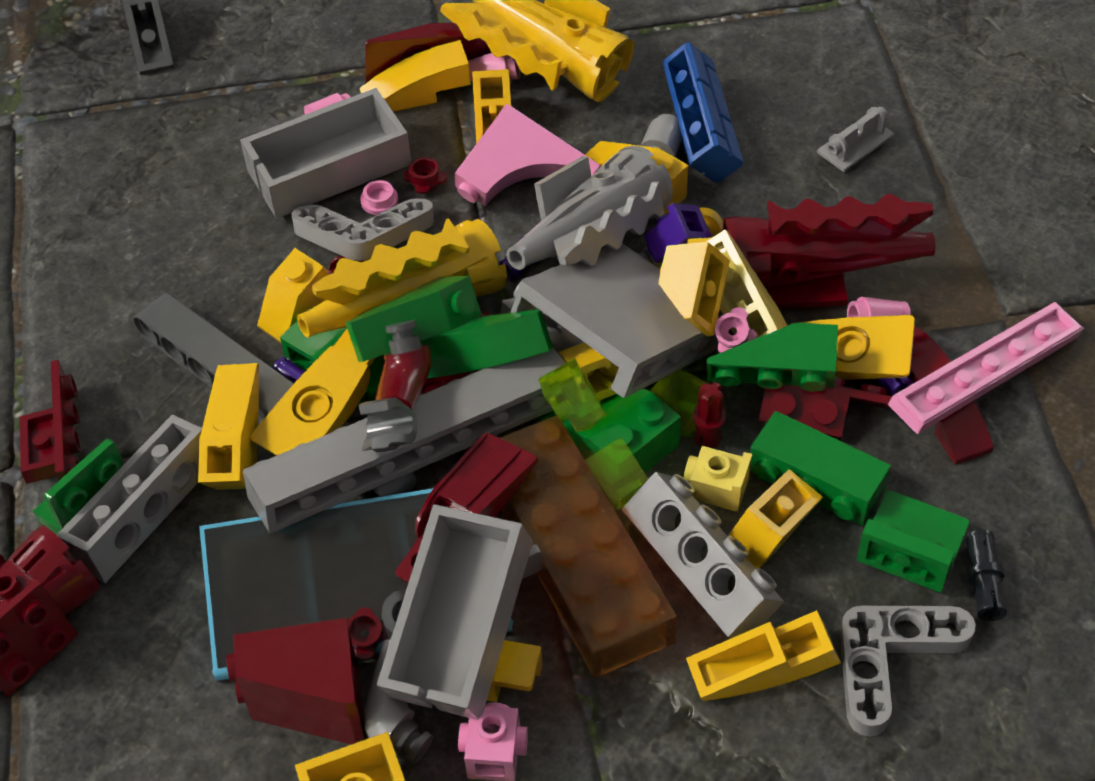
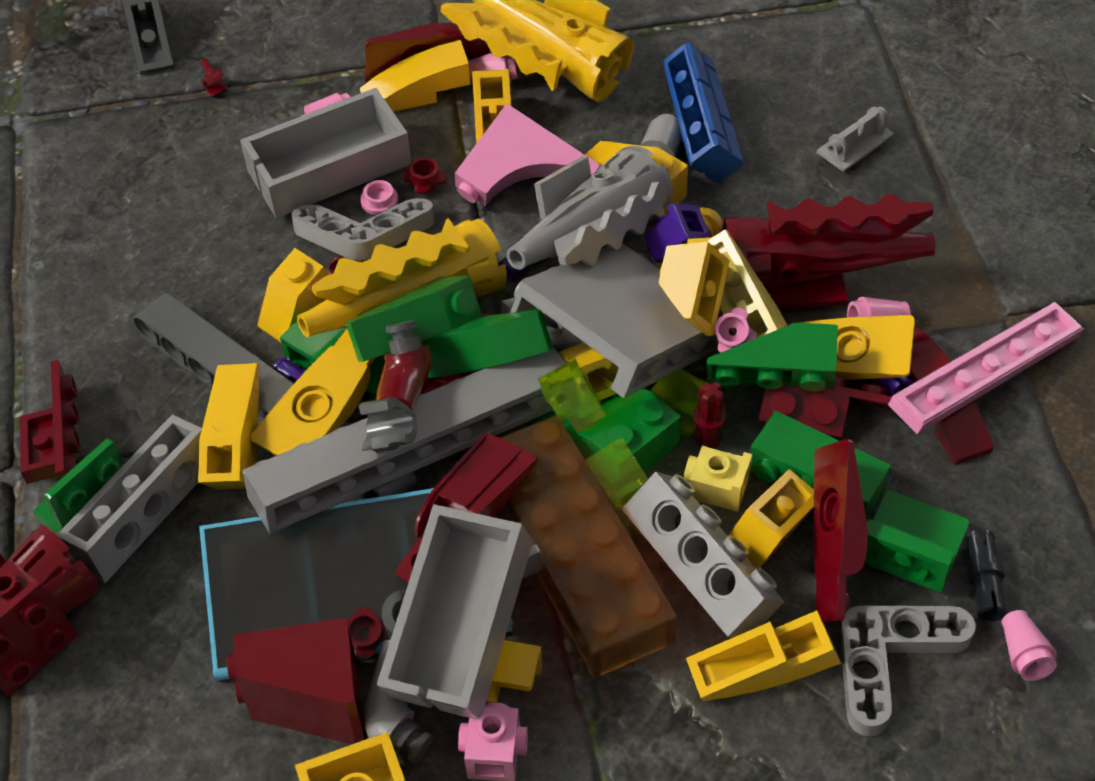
(213, 81): none -> dark red hand
(838, 527): none -> dark red piece
(1028, 648): none -> bright pink cone

